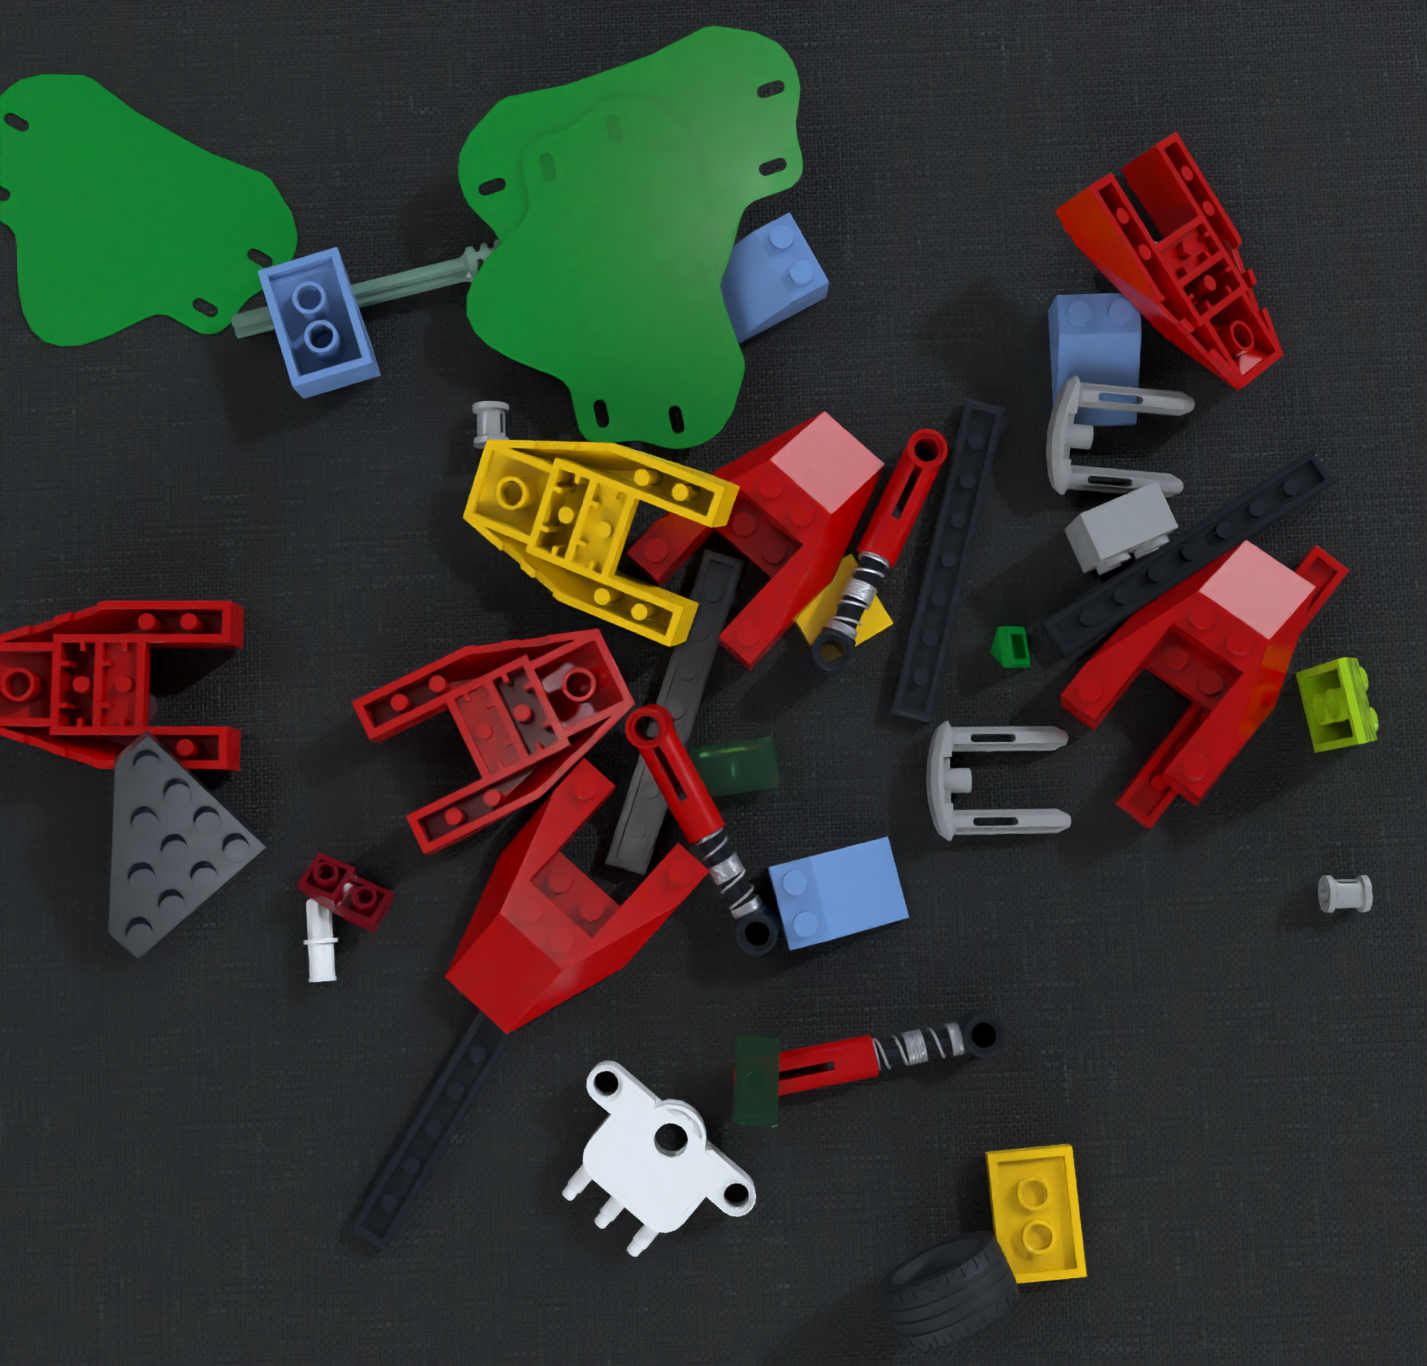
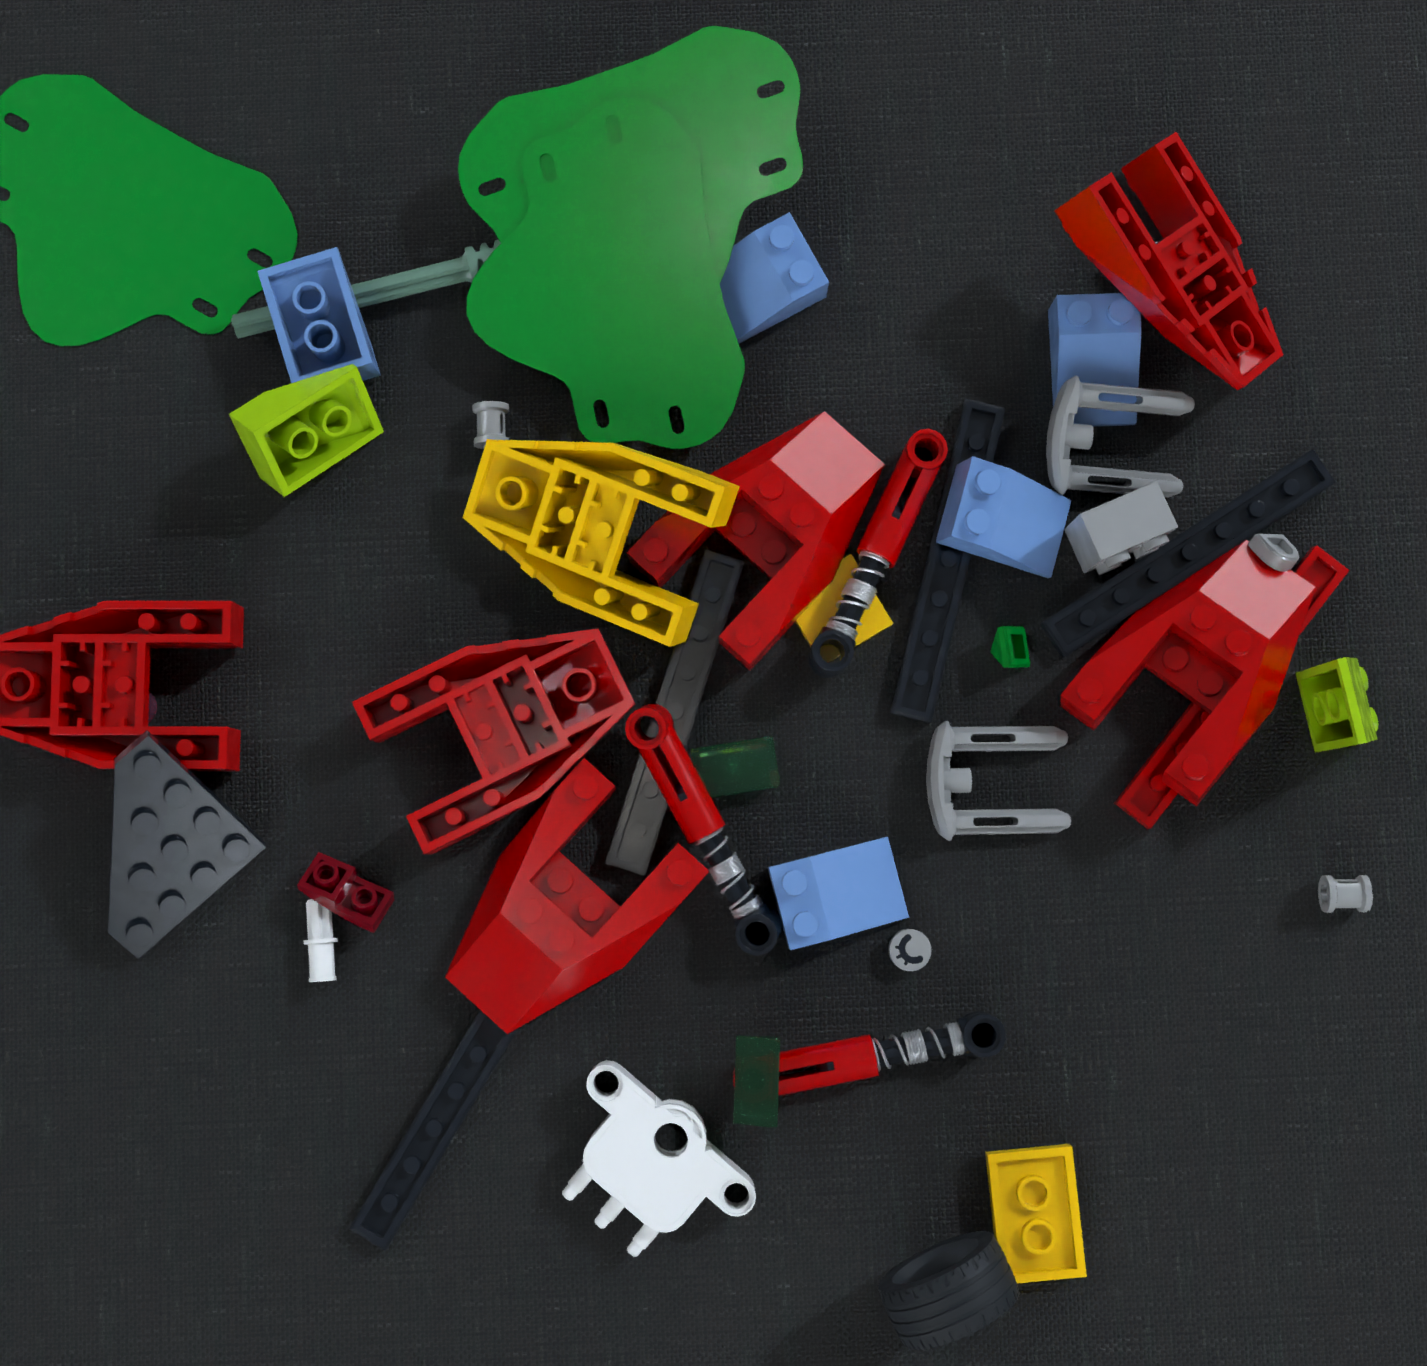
(306, 427): none -> lime slope
(909, 949): none -> light grey tile
(1003, 517): none -> medium blue slope
(1274, 551): none -> light grey tile

